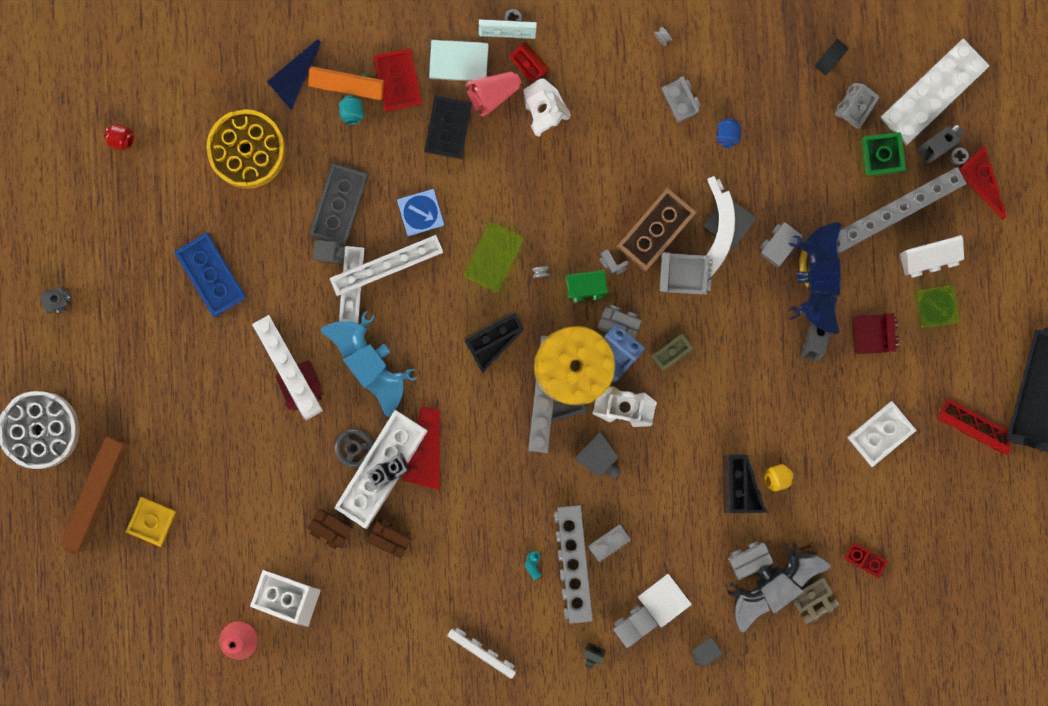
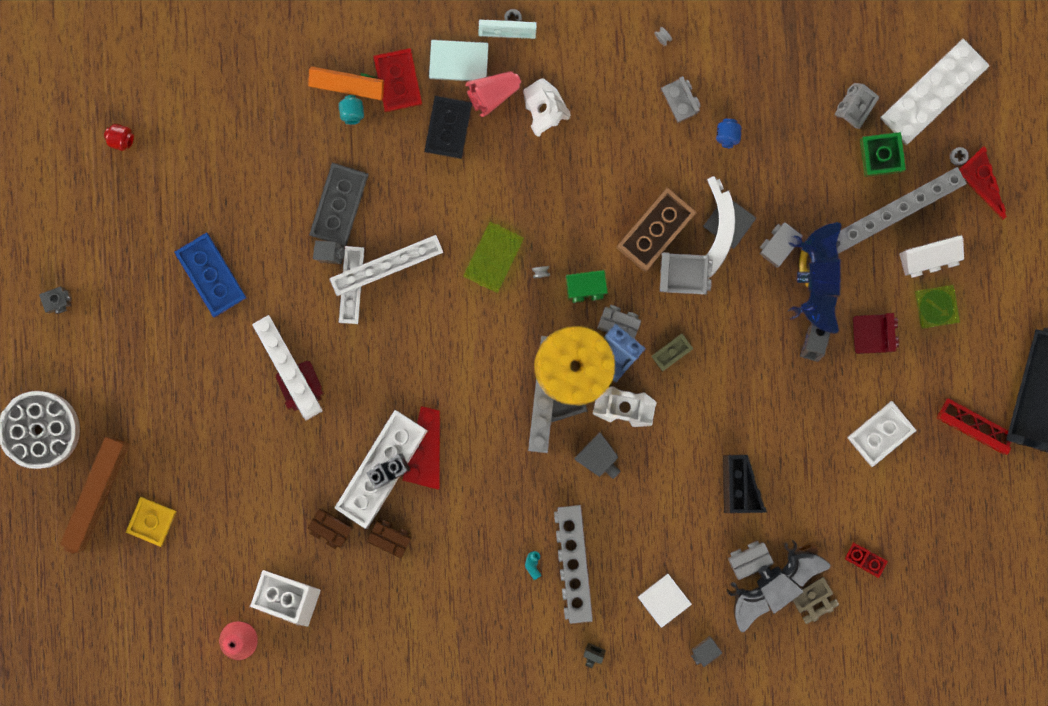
(250, 168): yellow brick -> none
(290, 79): clear blue wing -> none
(344, 436): dark grey piece -> none
(367, 362): dark azure torso -> none
(420, 212): tile -> none
(488, 656): white plate -> none
(493, 339): black wedge -> none
(529, 62): red slope -> none
(608, 261): light grey bracket -> none
(609, 543): light grey brick -> none
(634, 626): light grey brick -> none
(778, 477): yellow head -> none
(831, 57): black tyre -> none
(940, 143): dark grey torso -> none

